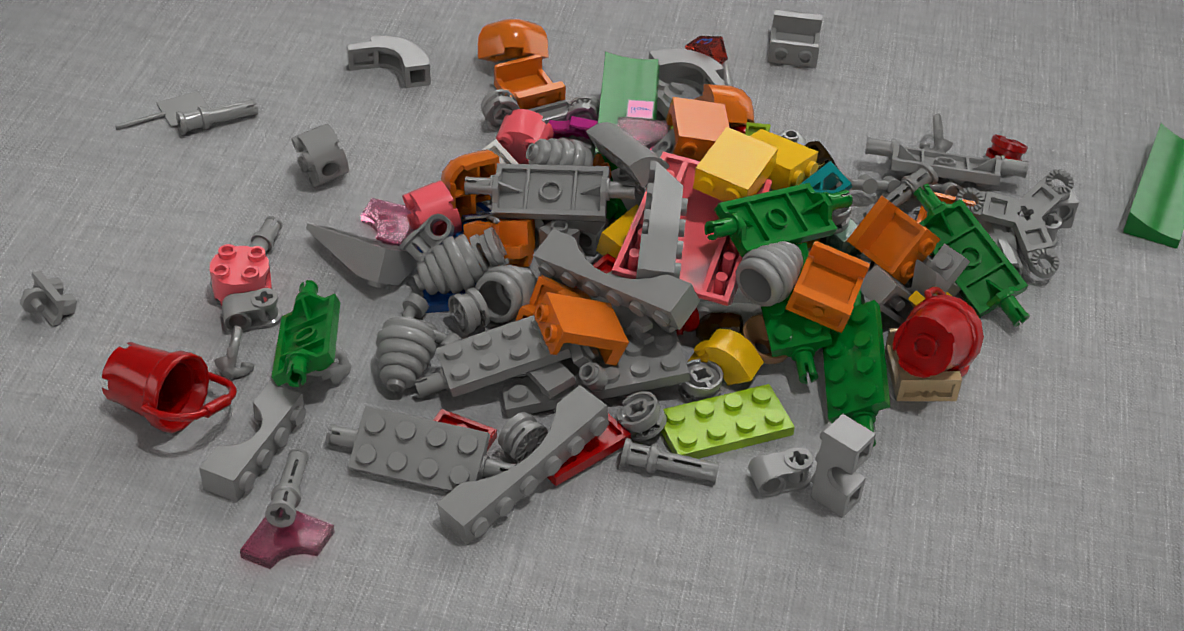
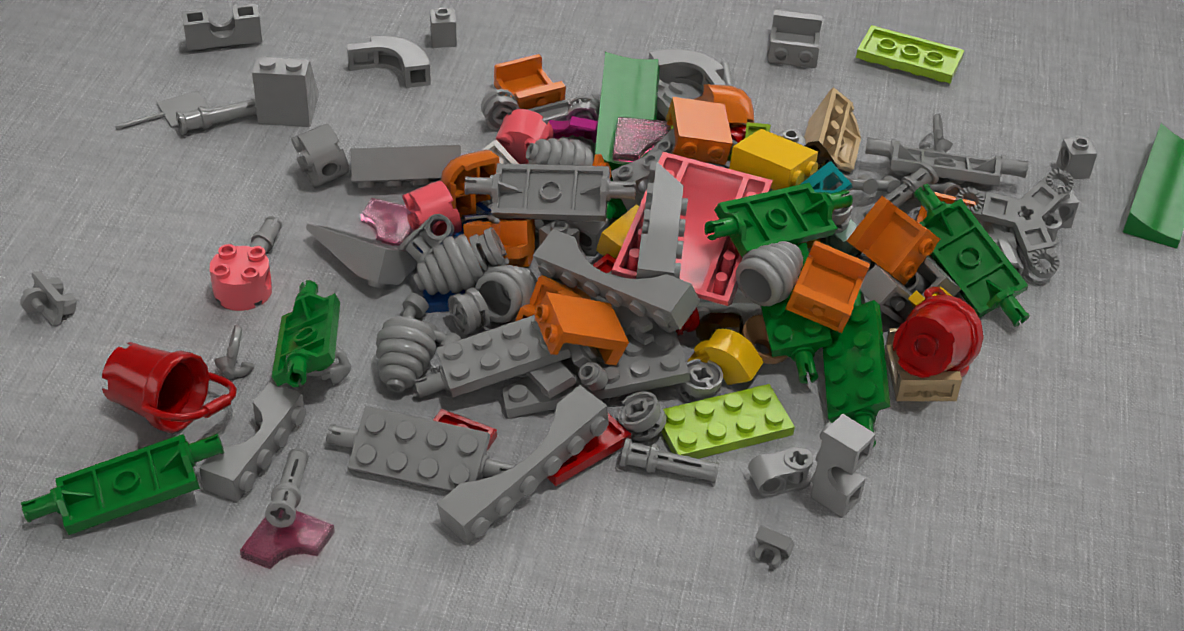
(124, 483): none -> green plate
(240, 29): none -> light grey arch
(250, 310): light grey piece -> none
(284, 91): none -> light grey slope
(400, 164): none -> light grey wedge
(443, 27): none -> light grey brick
(511, 40): orange brick -> none
(521, 436): light grey wheel -> none
(624, 151): light grey brick -> none
(640, 109): bright pink tile -> none
(709, 45): clear red brick -> none
(735, 166): yellow brick -> none
(774, 542): none -> light grey tile
(836, 129): none -> tan wedge
(910, 54): none -> lime plate
(940, 272): light grey slope -> none
(1009, 148): red wheel -> none
(1077, 157): none -> light grey brick

